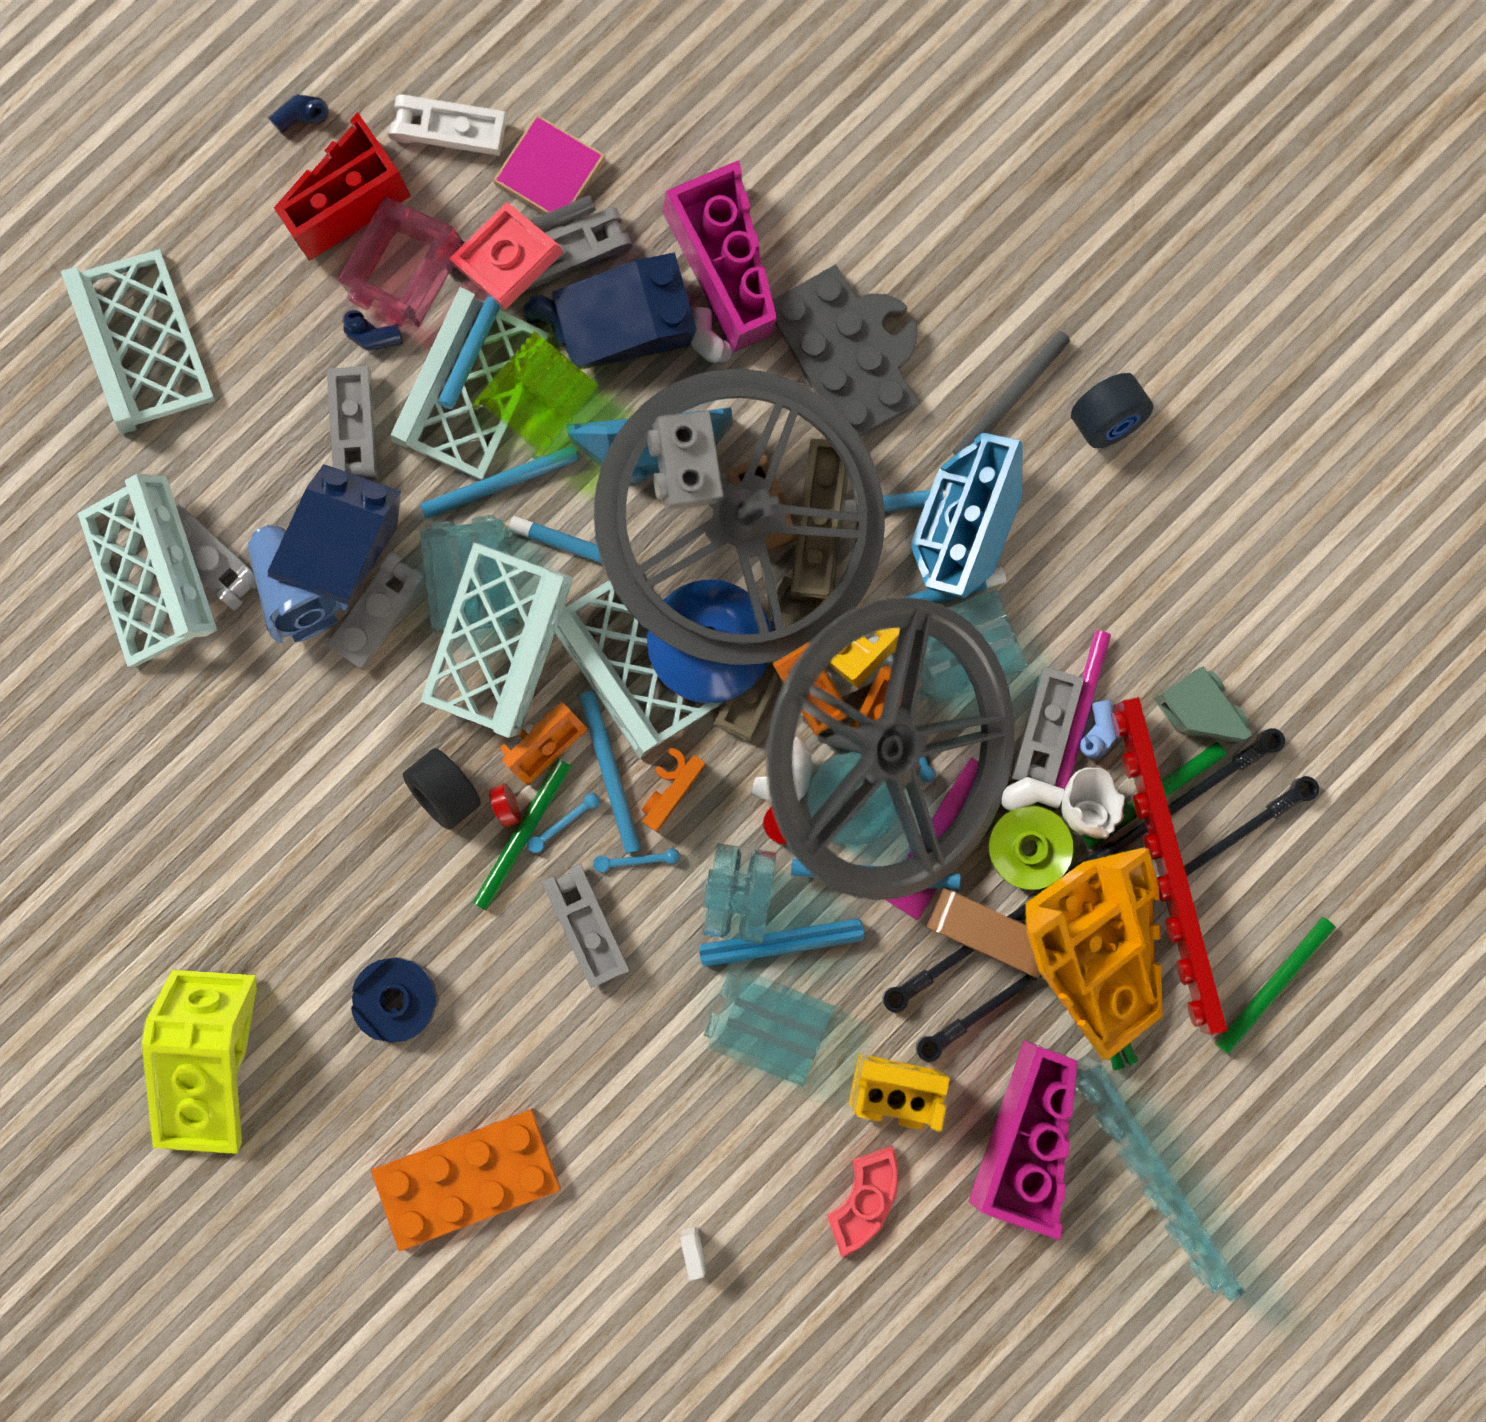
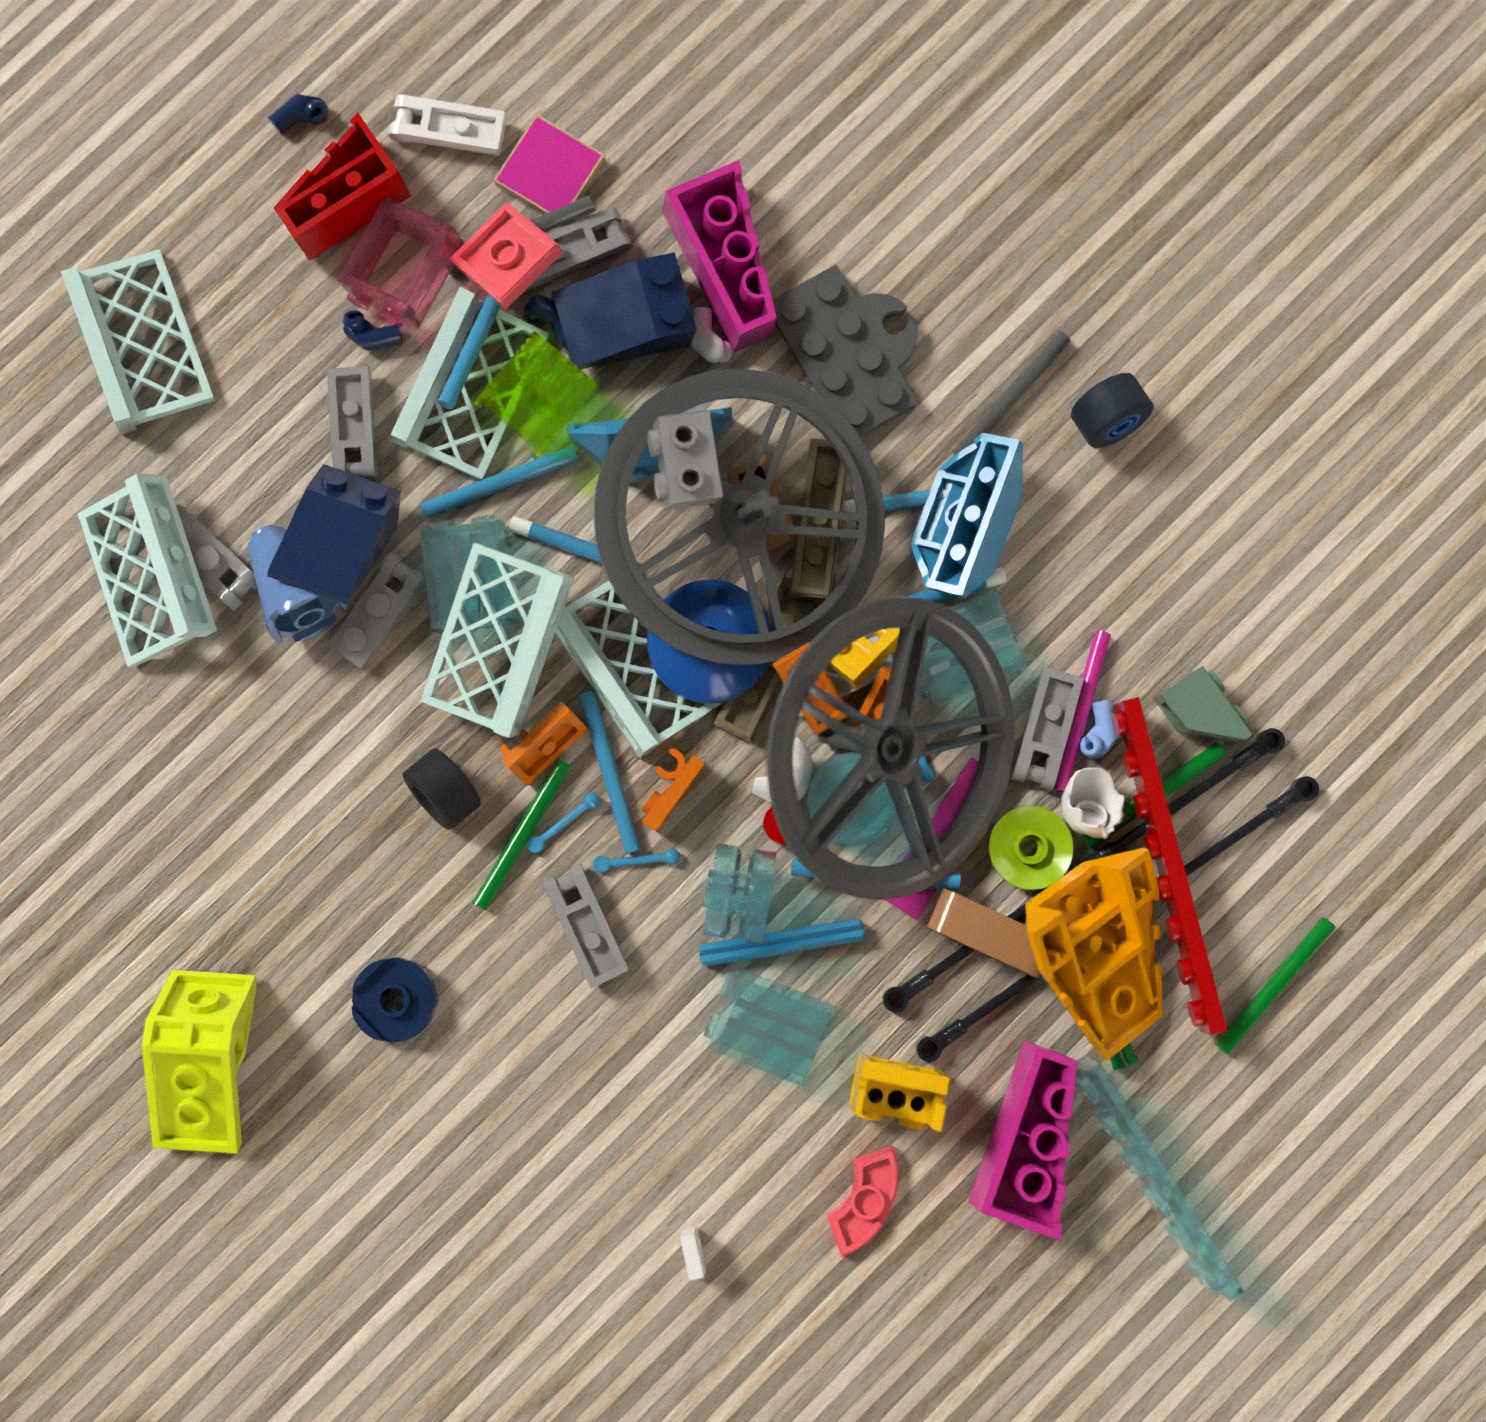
(465, 1179): orange plate -> none
(504, 805): red tile -> none
(1030, 791): white arm -> none

